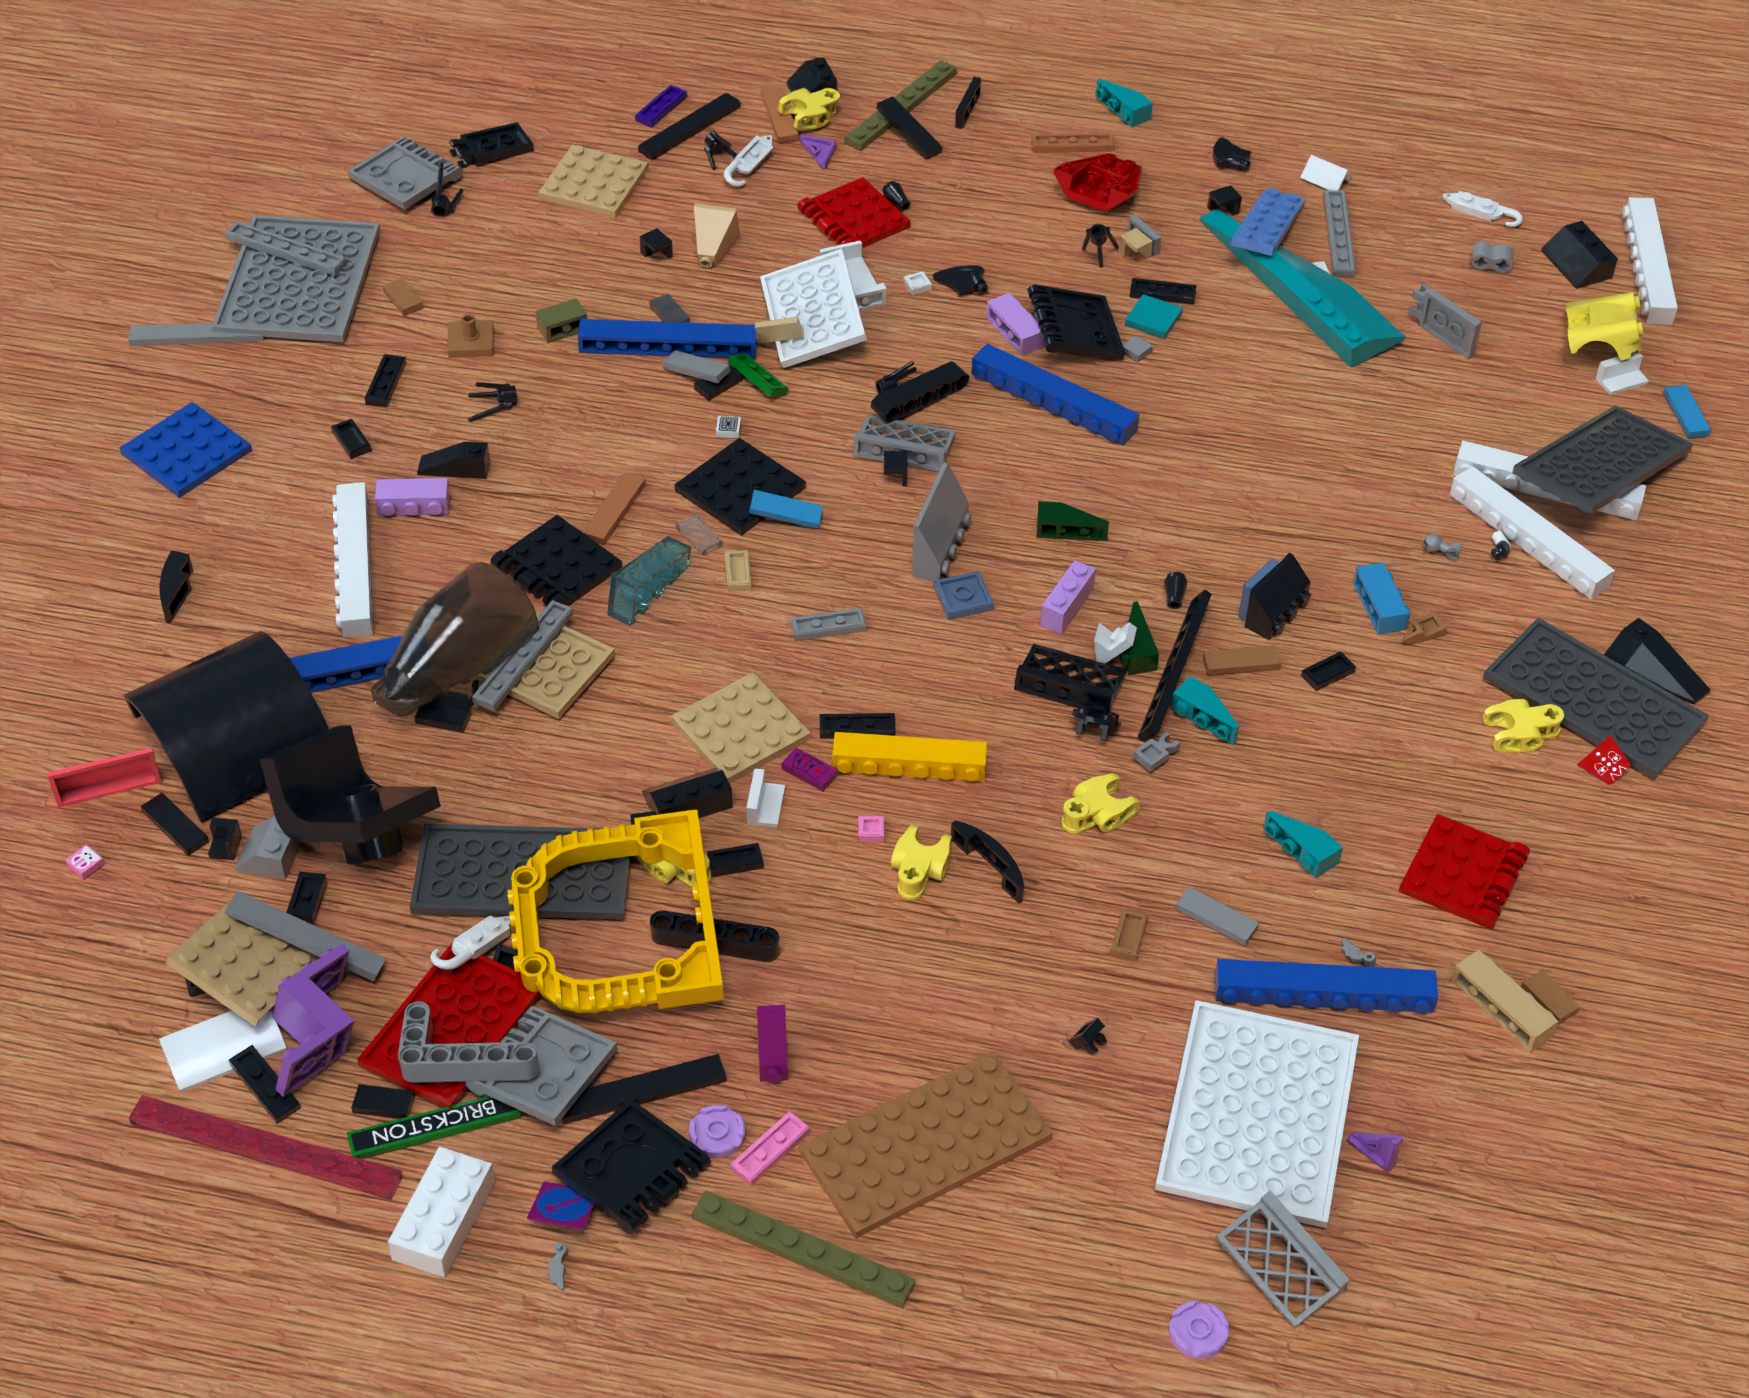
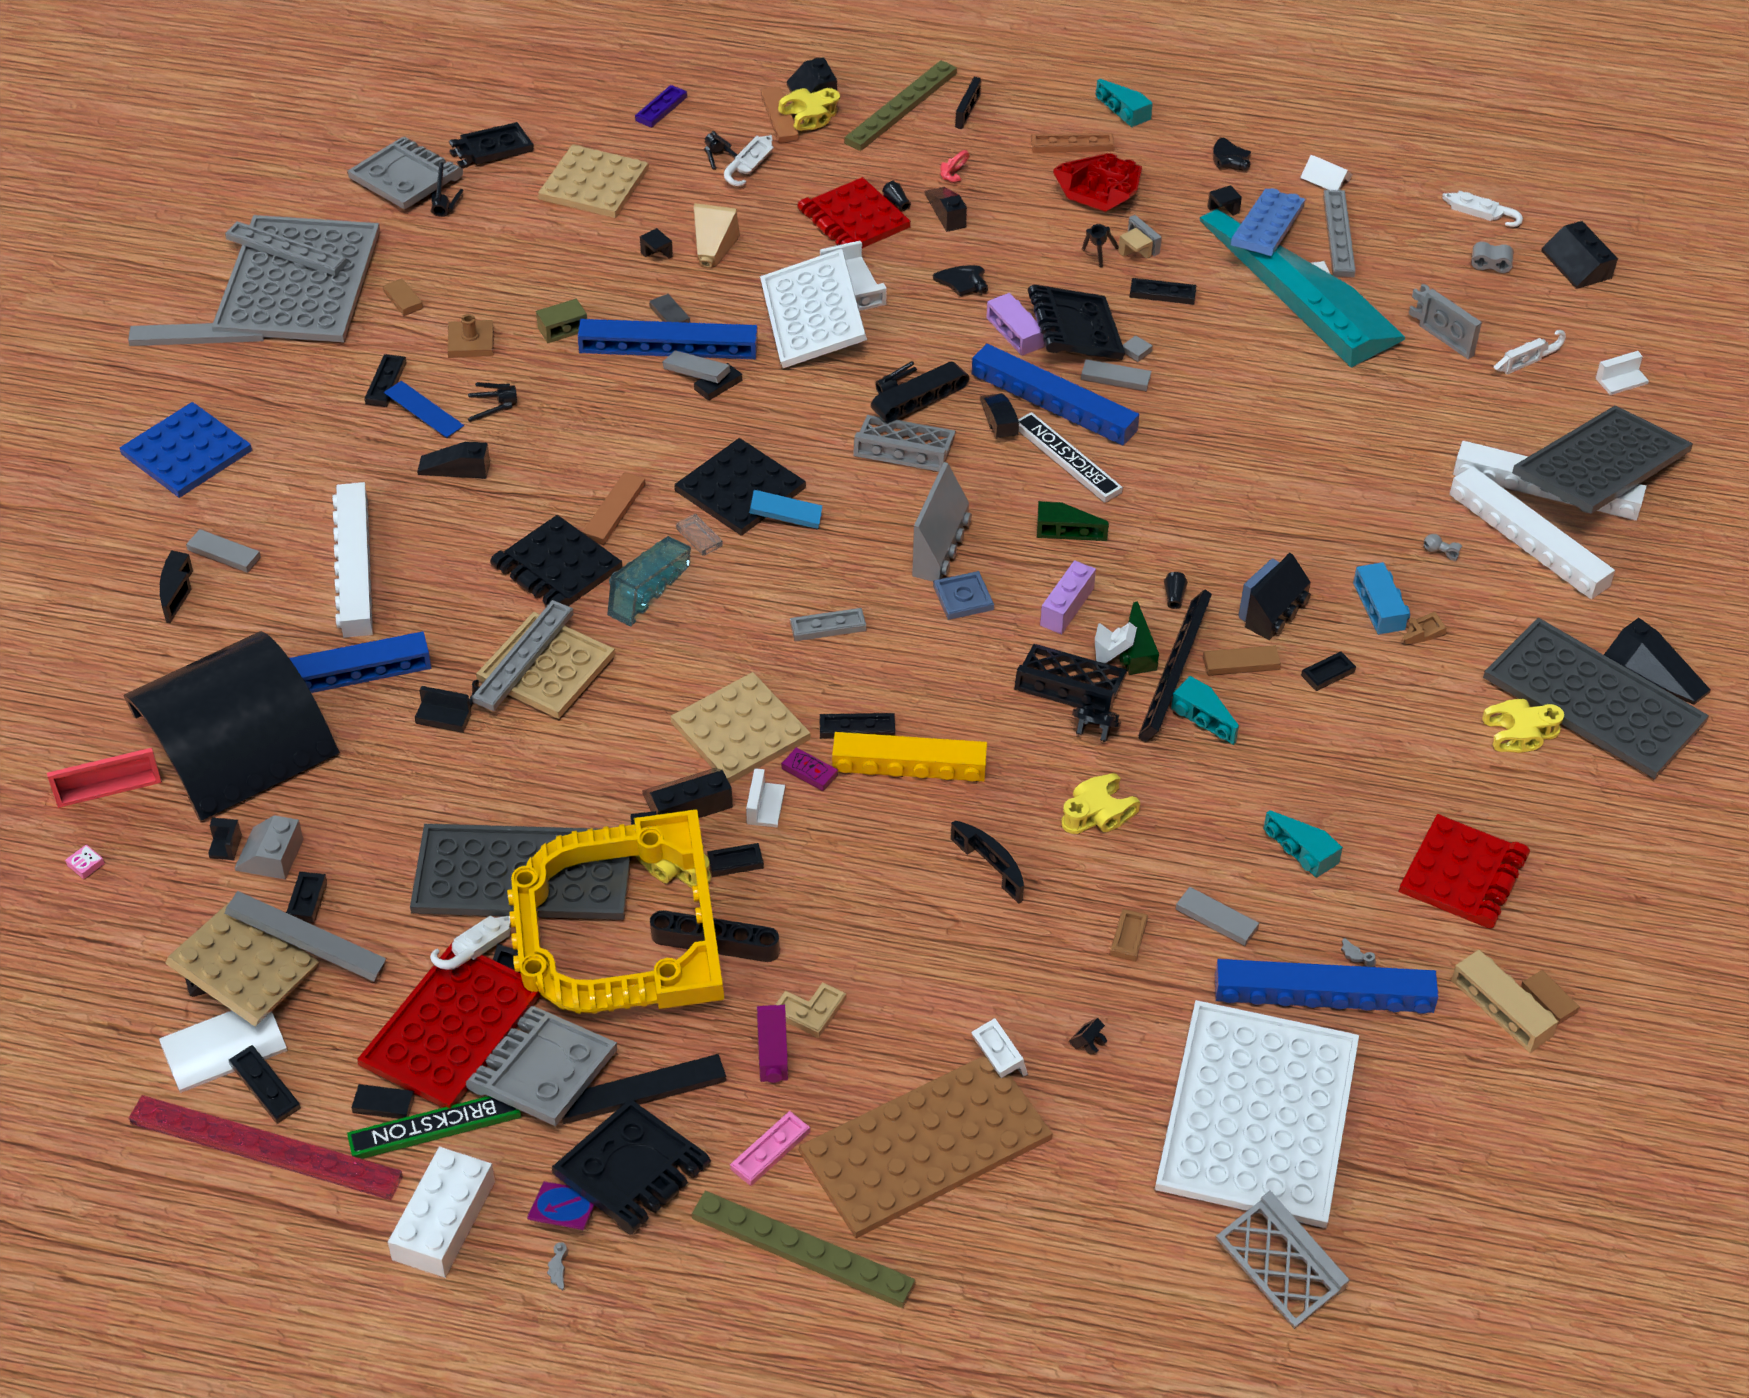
(174, 824): black tile -> none
(223, 550): none -> light grey tile
(312, 1019): medium lavender bracket -> none
(328, 797): black piece -> none
(351, 438): black tile -> none
(412, 496): lavender brick -> none
(423, 408): none -> blue sticker
(456, 636): clear smoke windscreen -> none
(459, 1062): light grey beam -> none
(689, 126): black tile -> none
(717, 1131): lavender tile -> none
(728, 427): tile -> none
(738, 570): tan tile -> none
(758, 375): green tile -> none
(779, 330): tan tile -> none
(817, 1013): none -> tan tile
(819, 149): medium lavender tile -> none
(870, 828): bright pink tile -> none
(896, 463): black panel -> none
(909, 127): black tile -> none
(917, 283): white tile -> none
(919, 862): light yellow piece -> none
(948, 207): none -> black slope
(950, 167): none -> coral piece
(999, 1049): none -> white panel
(1000, 415): none -> black slope
(1069, 458): none -> tile
(1116, 375): none -> light grey tile
(1153, 316): teal tile -> none
(1154, 753): light grey plate -> none
(1198, 1330): lavender tile -> none
(1380, 1148): medium lavender tile -> none
(1503, 546): black arm -> none
(1529, 353): none -> white plate
(1606, 320): light yellow piece -> none
(1606, 761): red sticker -> none
(1649, 261): white brick -> none
(1687, 411): dark azure tile -> none

